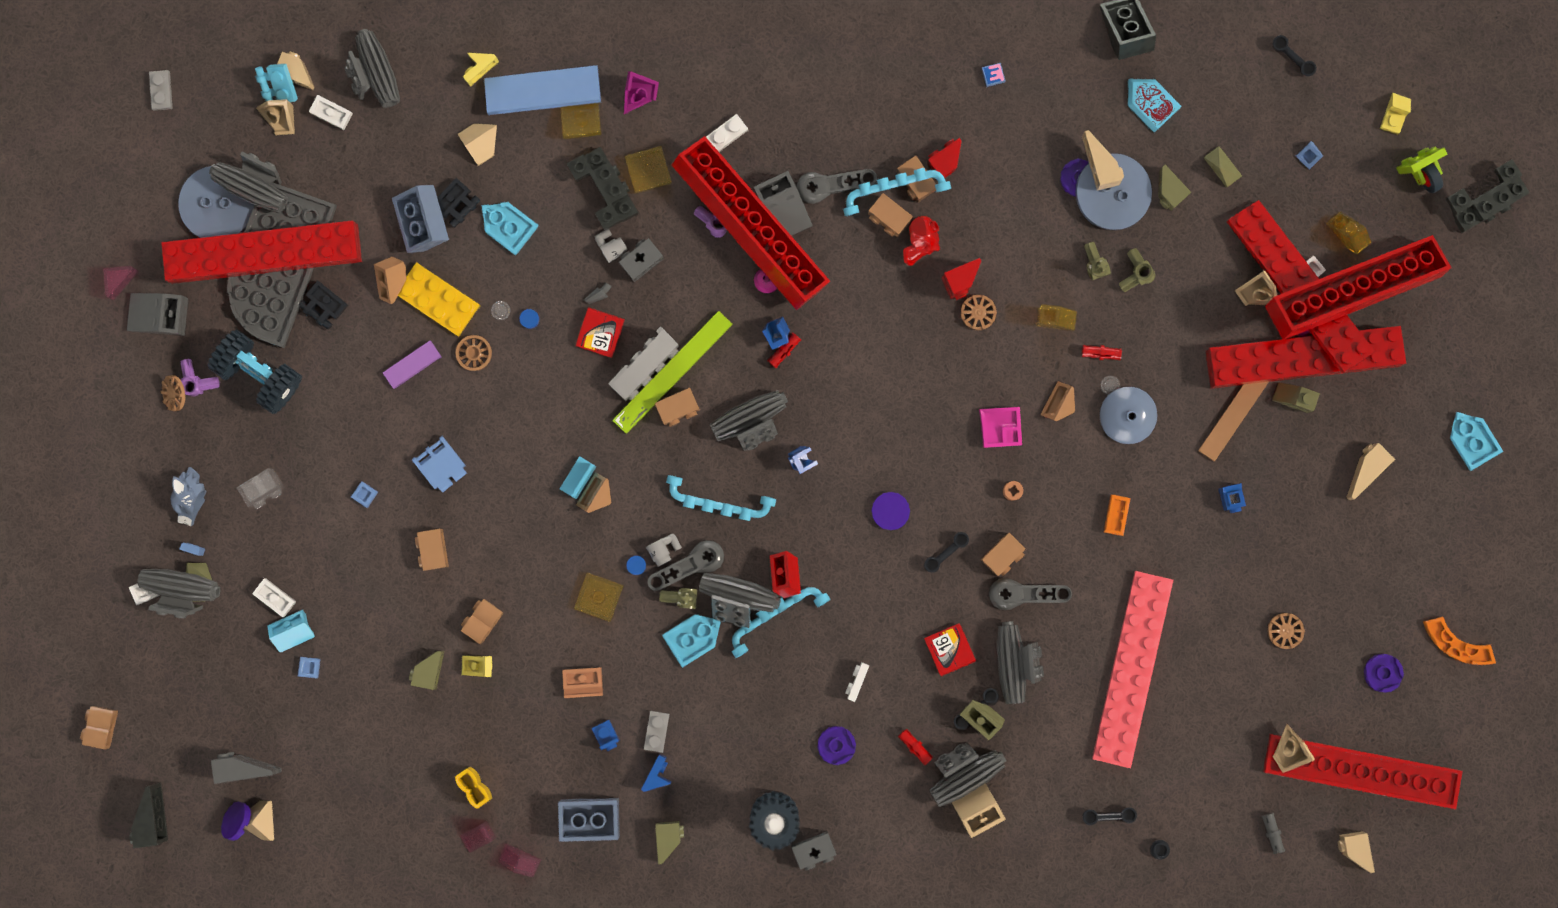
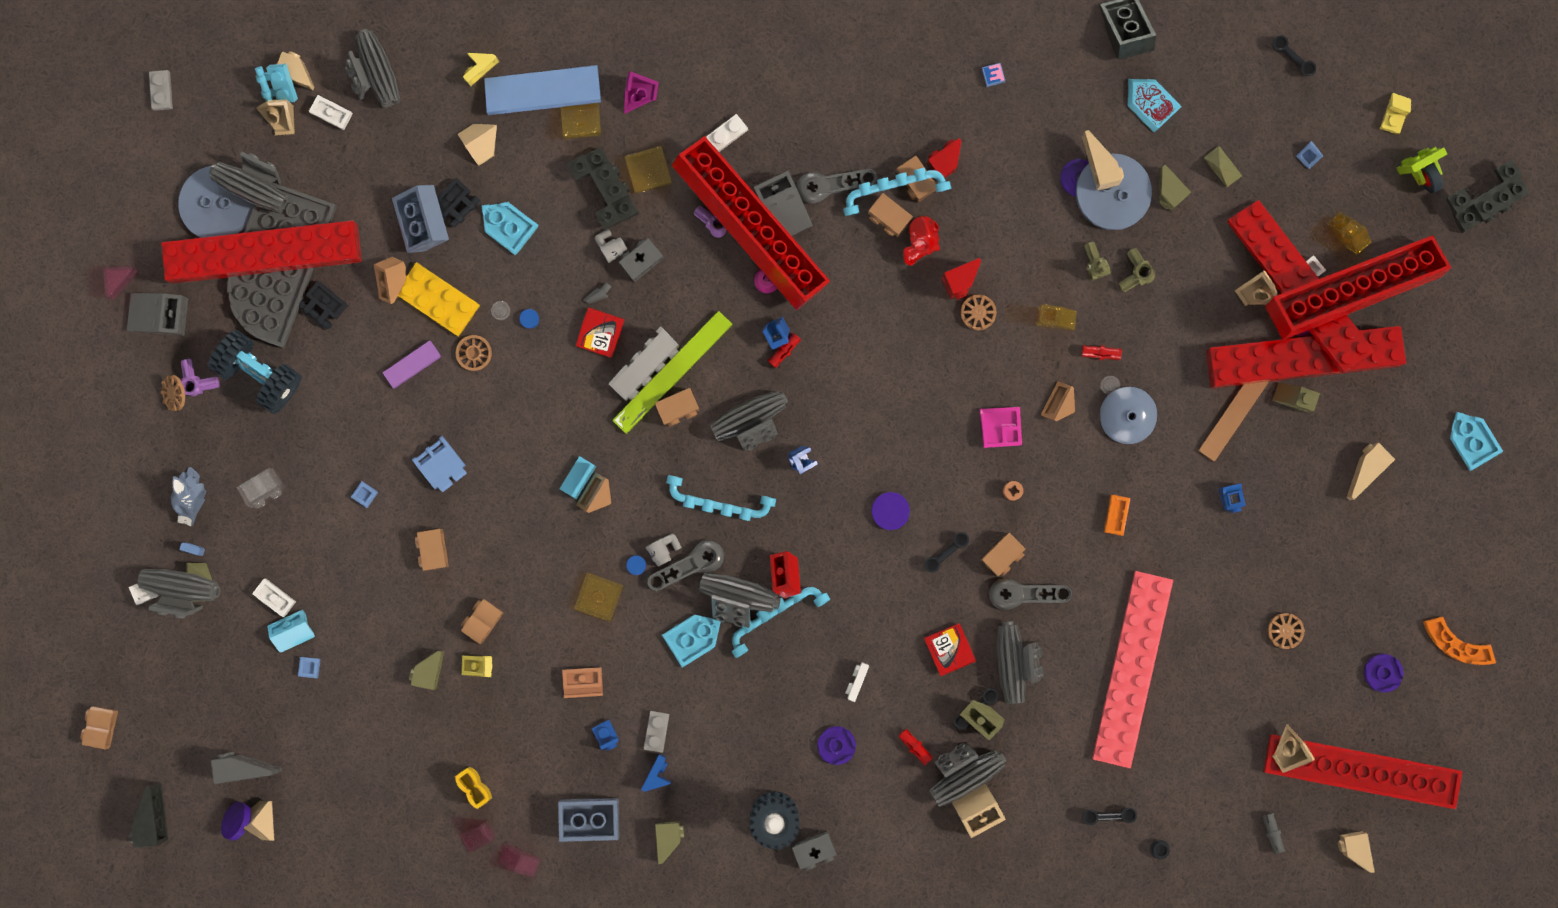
(685, 597): olive axle -> none

